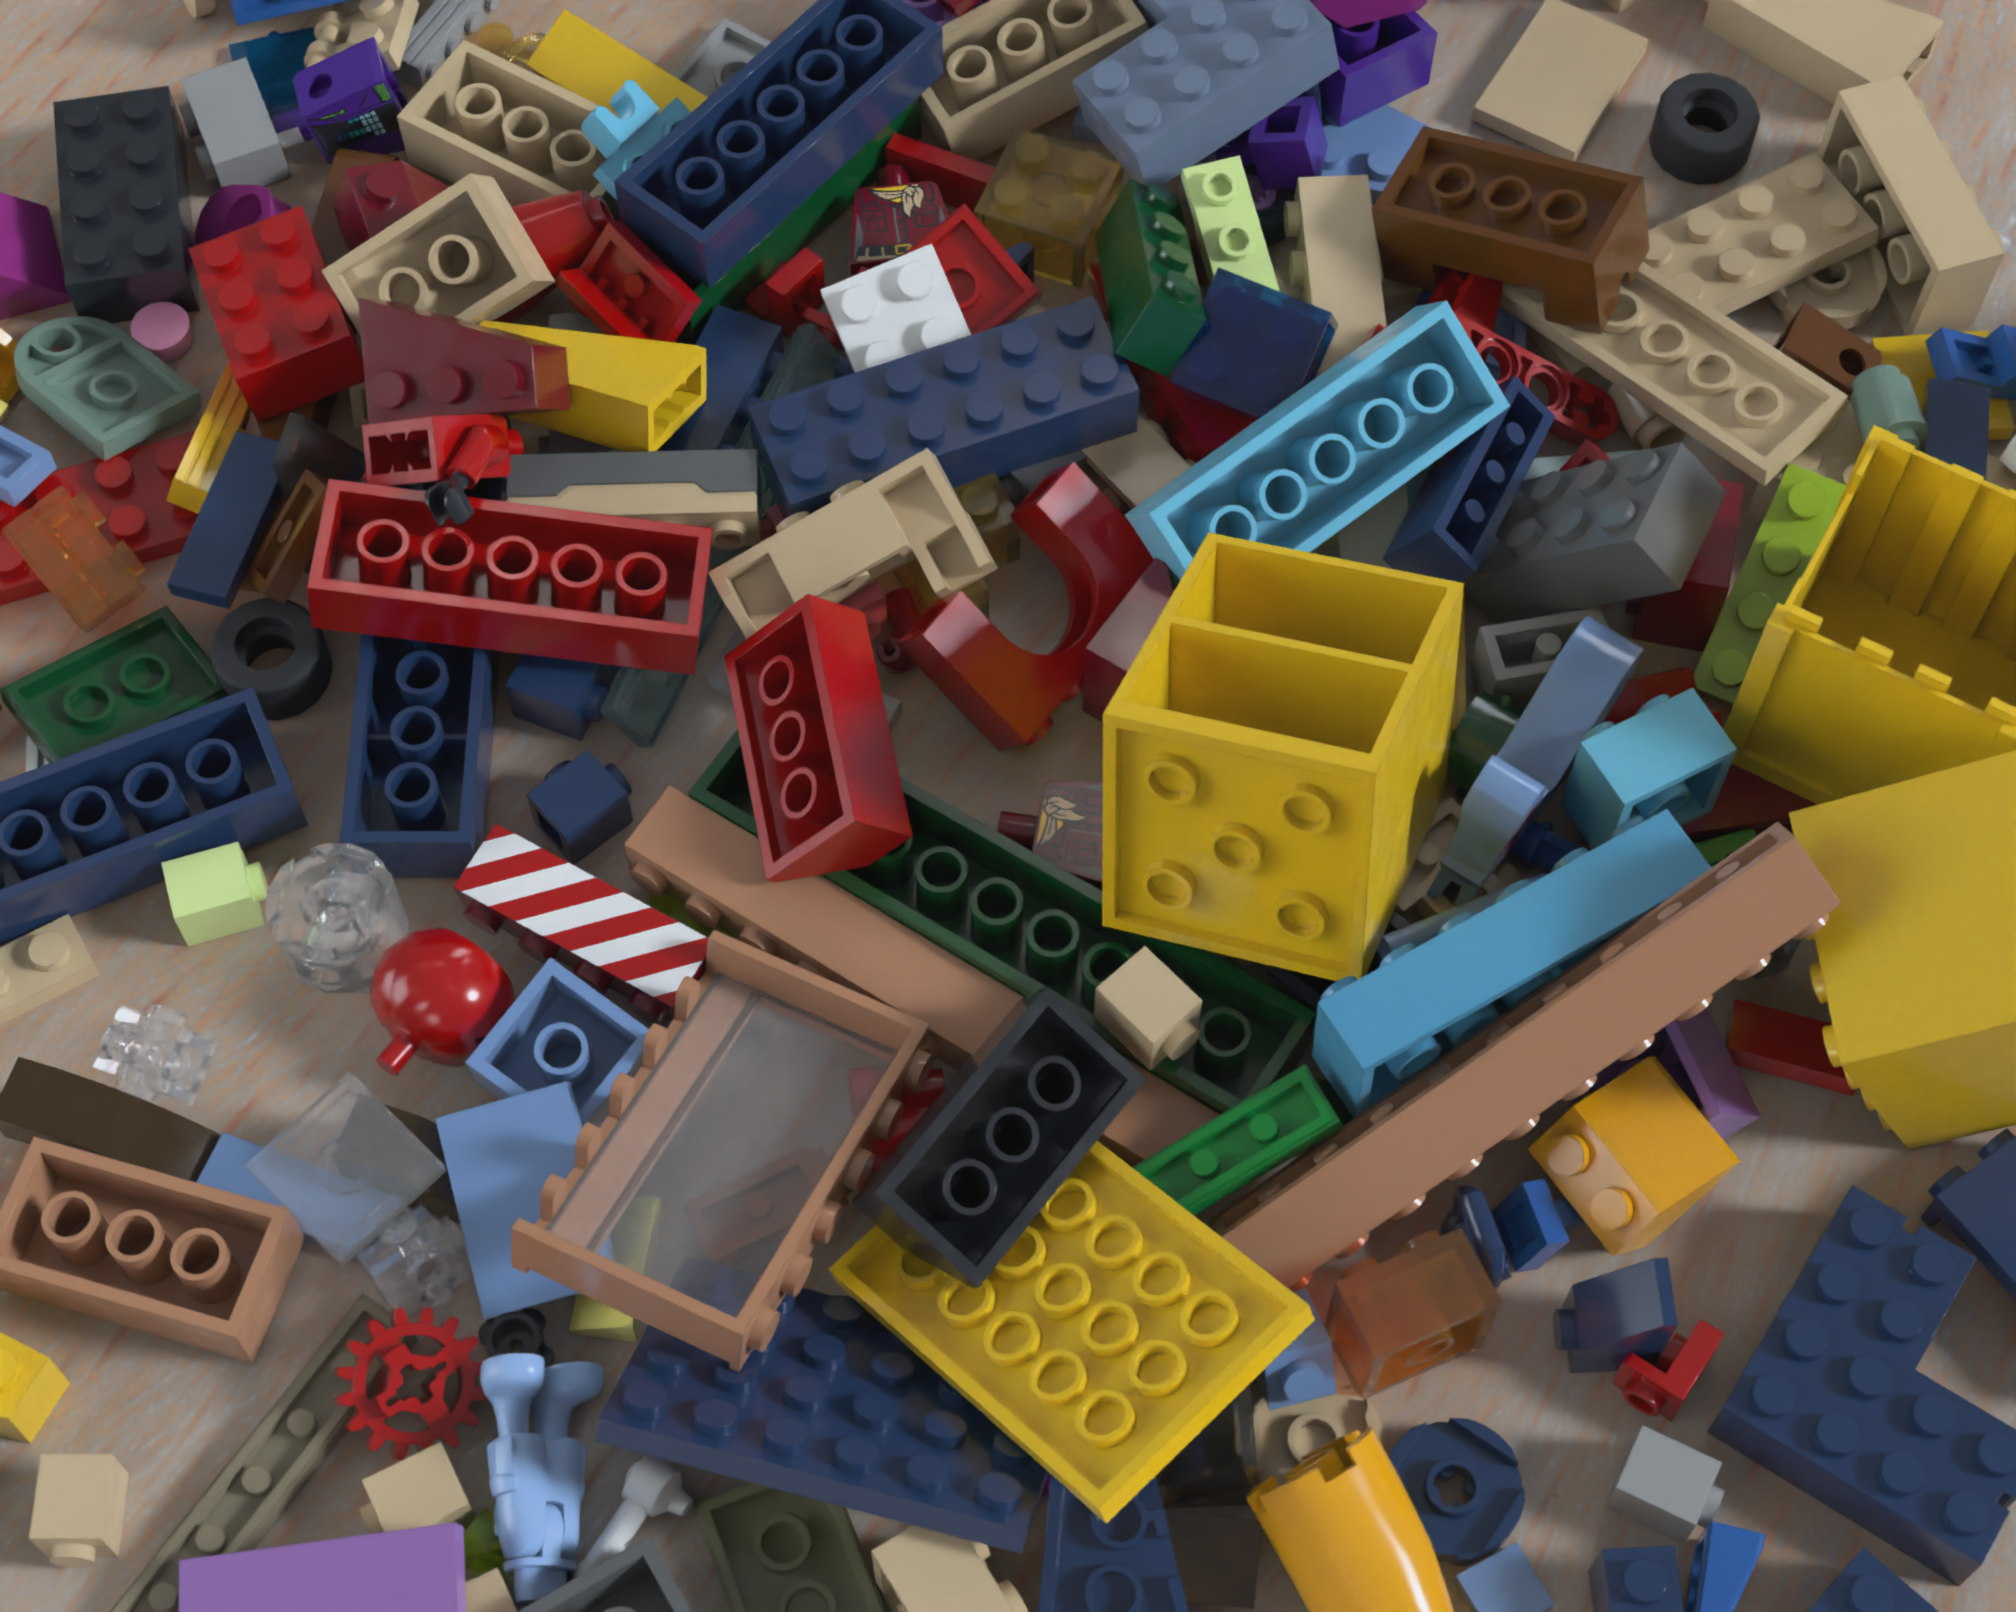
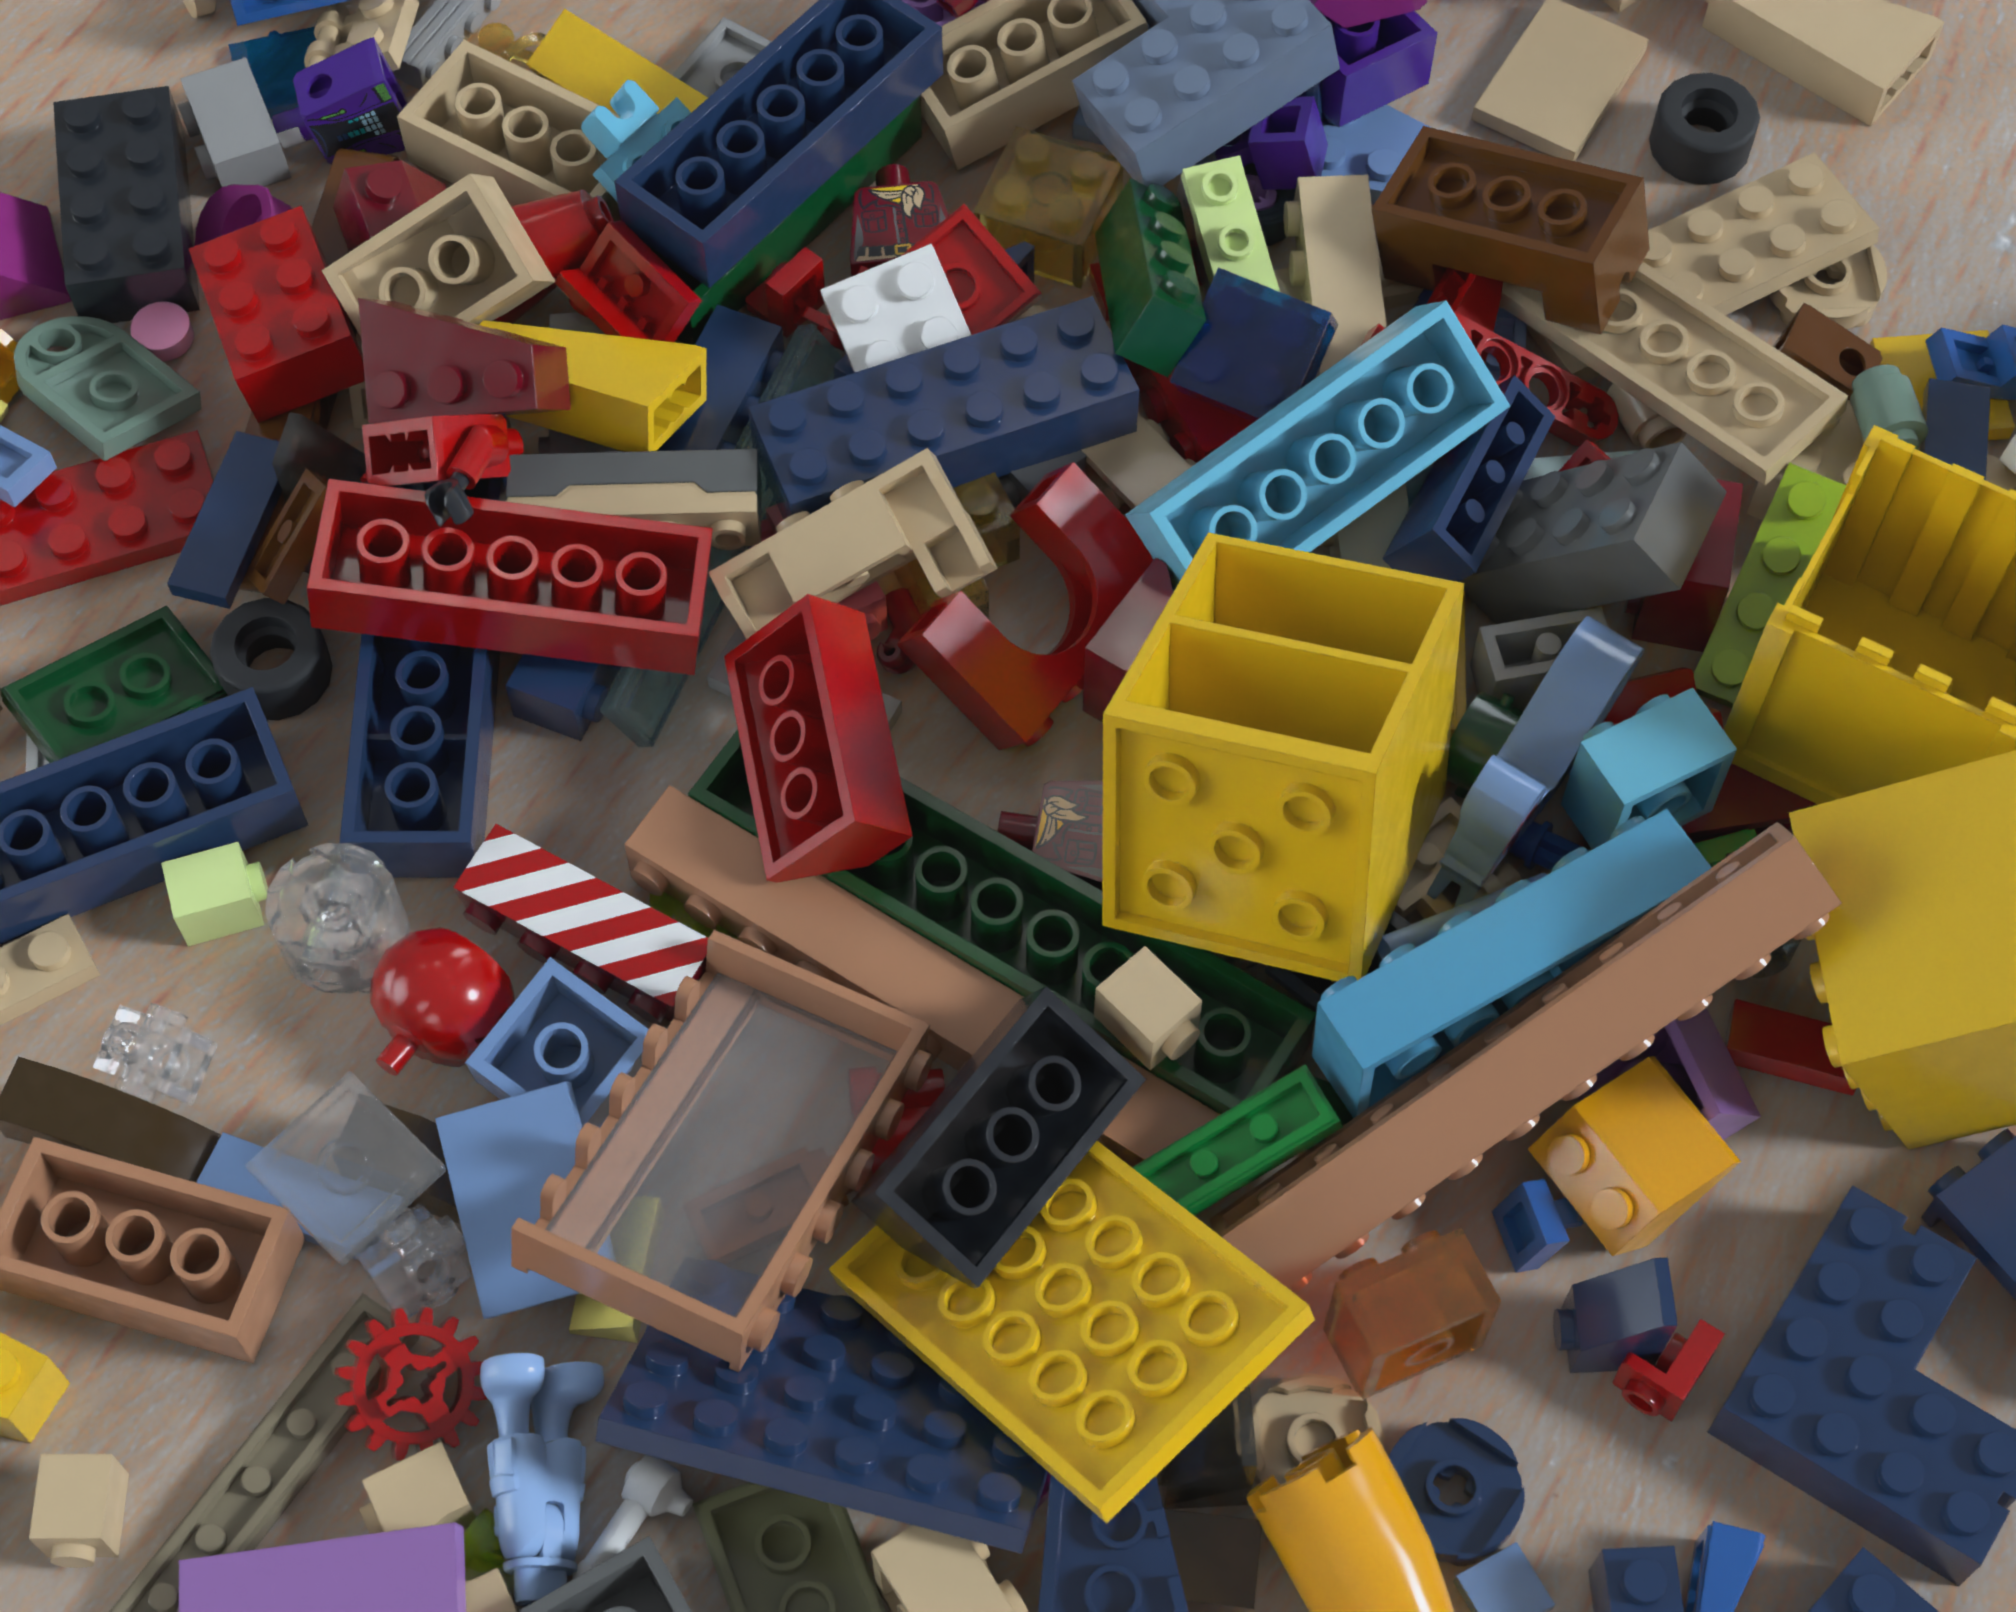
(75, 559): clear orange brick -> none
(209, 445): yellow piece -> none
(516, 1326): black plate -> none
(581, 805): dark blue brick -> none
(957, 176): red tile -> none
(1303, 1368): medium blue brick -> none
(1475, 1218): dark blue piece -> none
(1666, 1486): light grey brick -> none
(1928, 219): tan brick -> none

